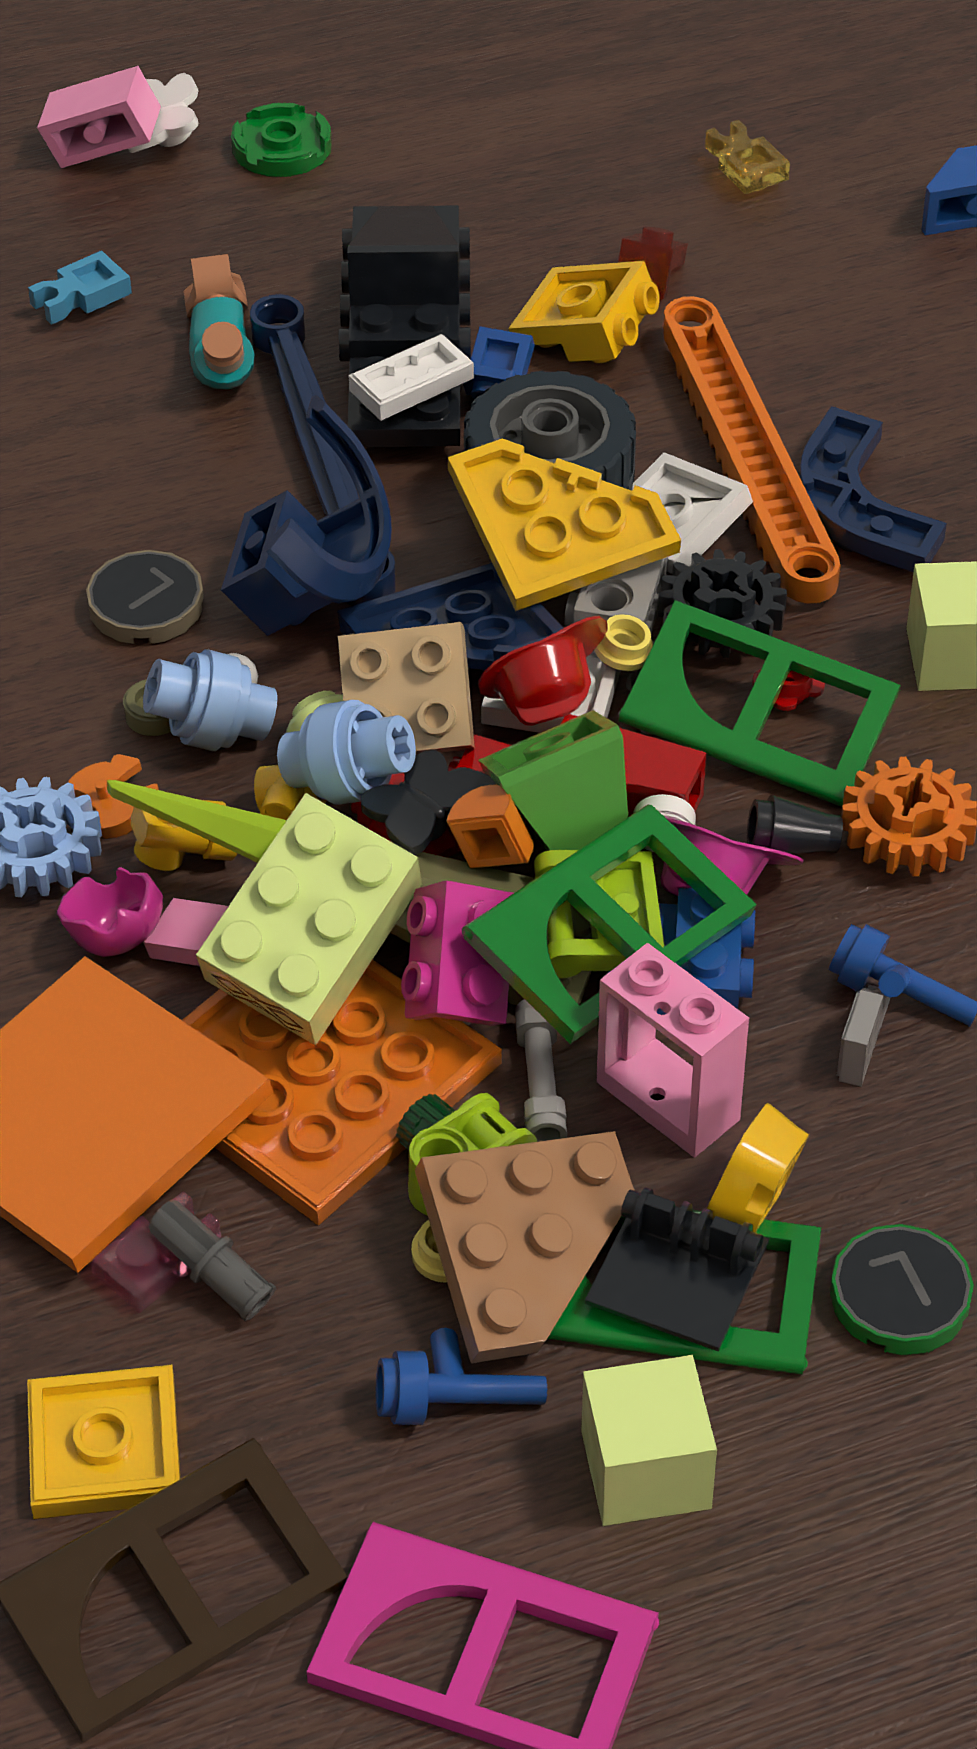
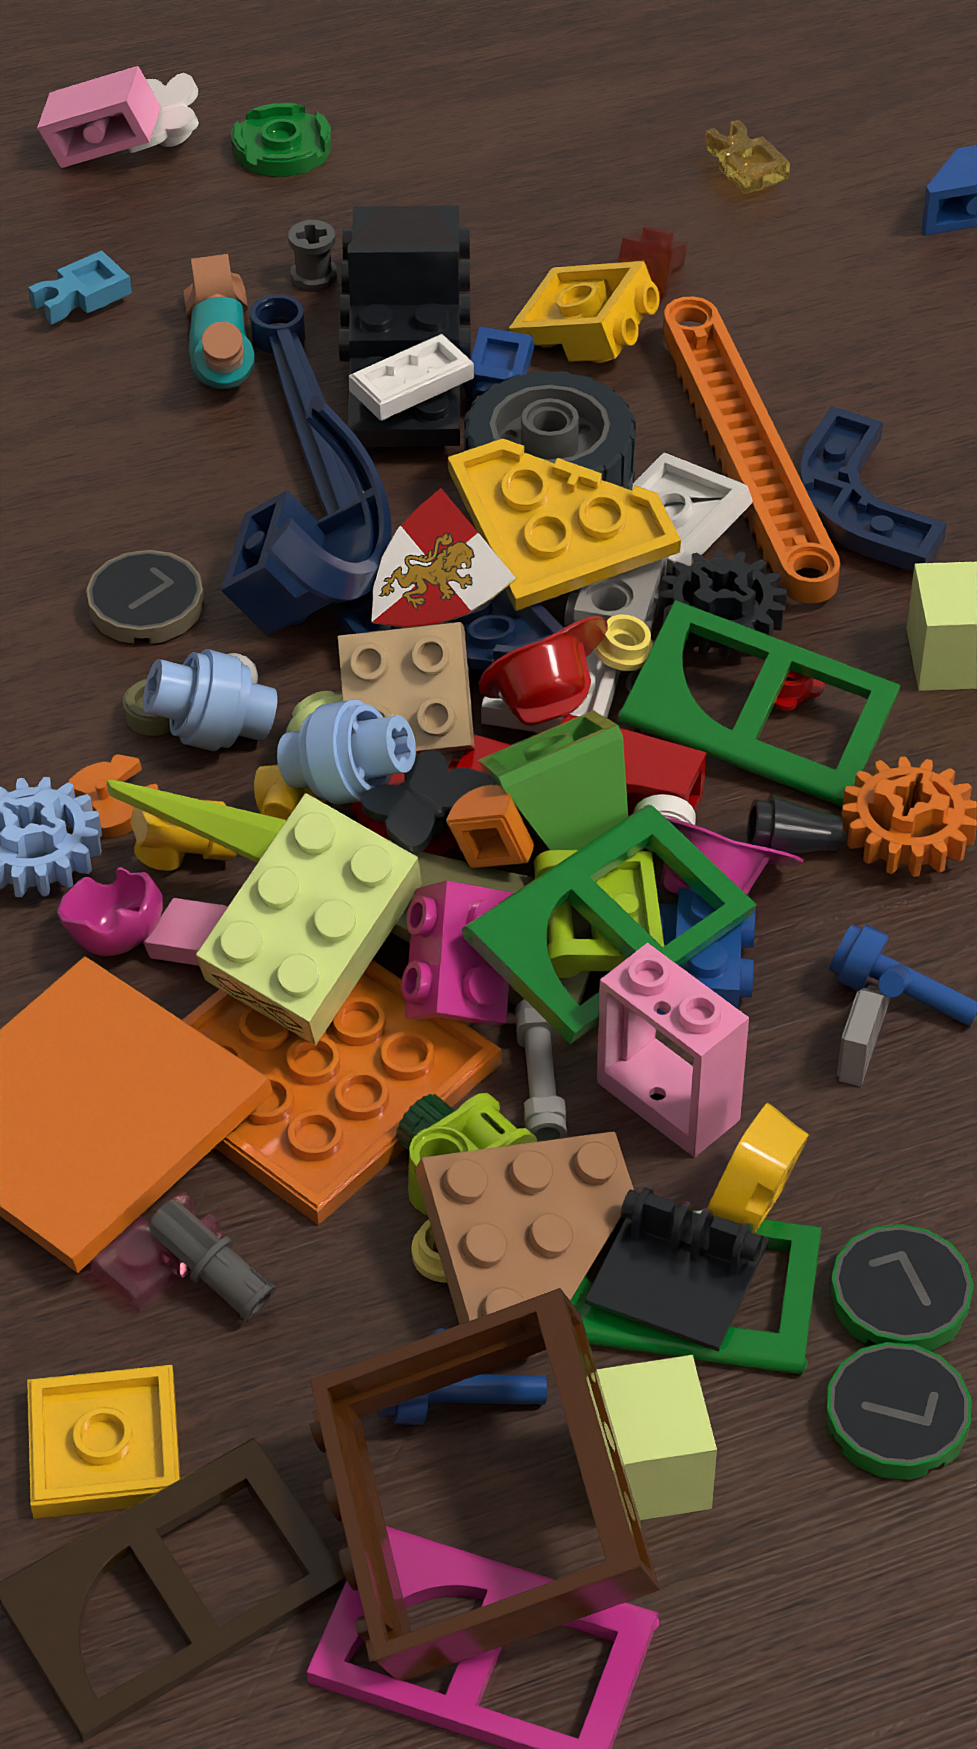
(312, 249): none -> dark grey bush
(351, 1492): none -> reddish brown window
(436, 569): none -> shield
(898, 1410): none -> black tile

